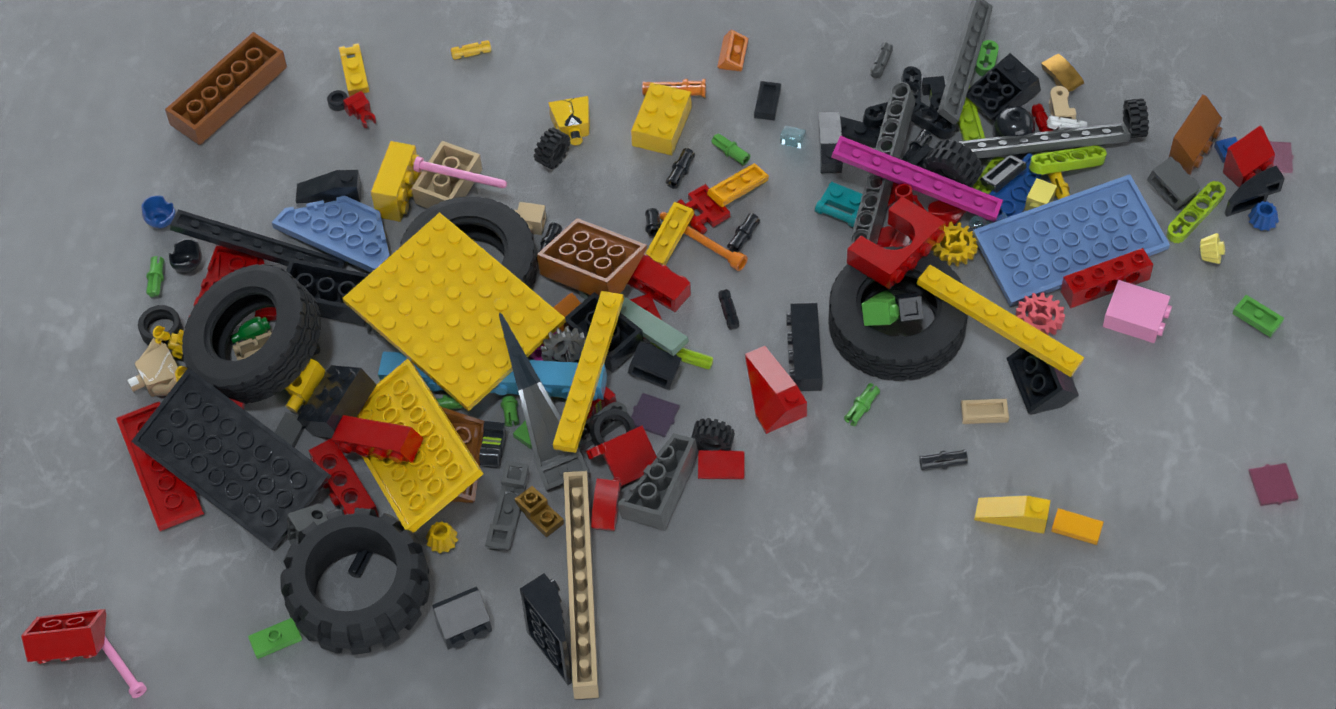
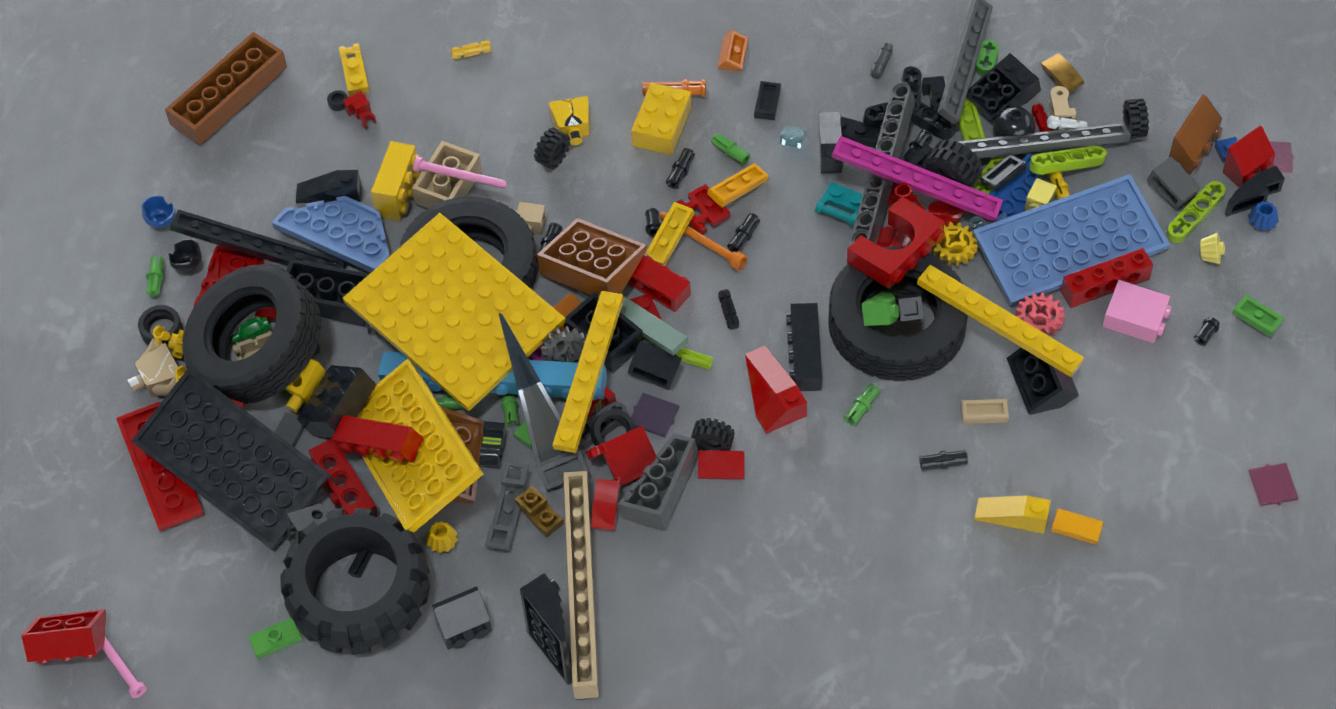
(1210, 326): none -> black pin

